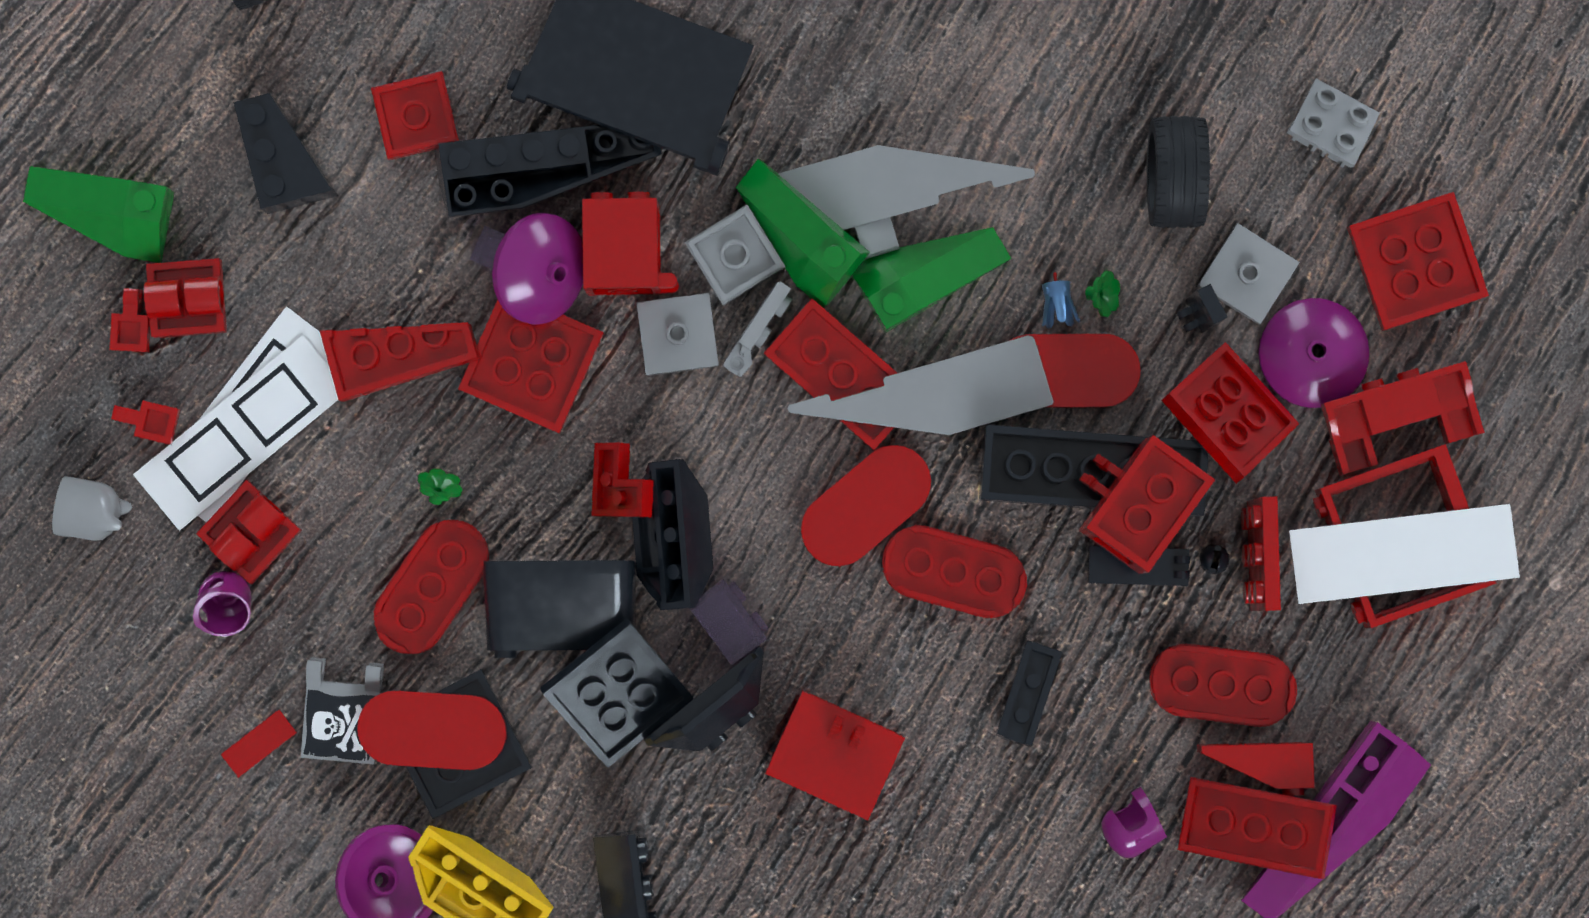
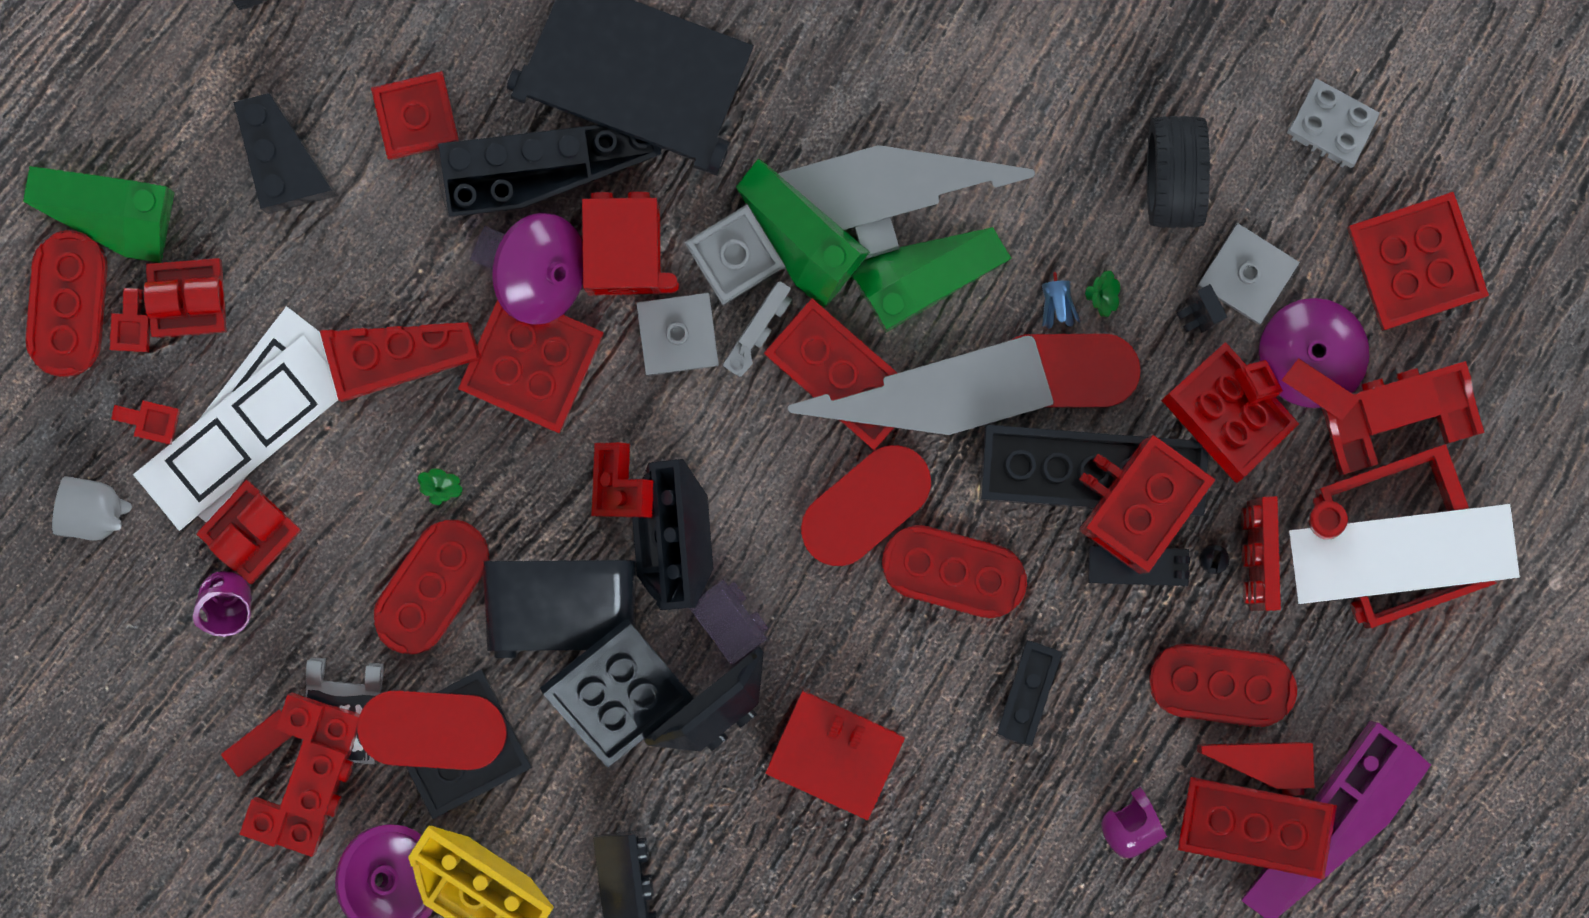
(66, 303): none -> red tile
(315, 779): none -> red bracket
(1258, 381): none -> red tile
(1320, 389): none -> red sticker
(1328, 520): none -> red tile

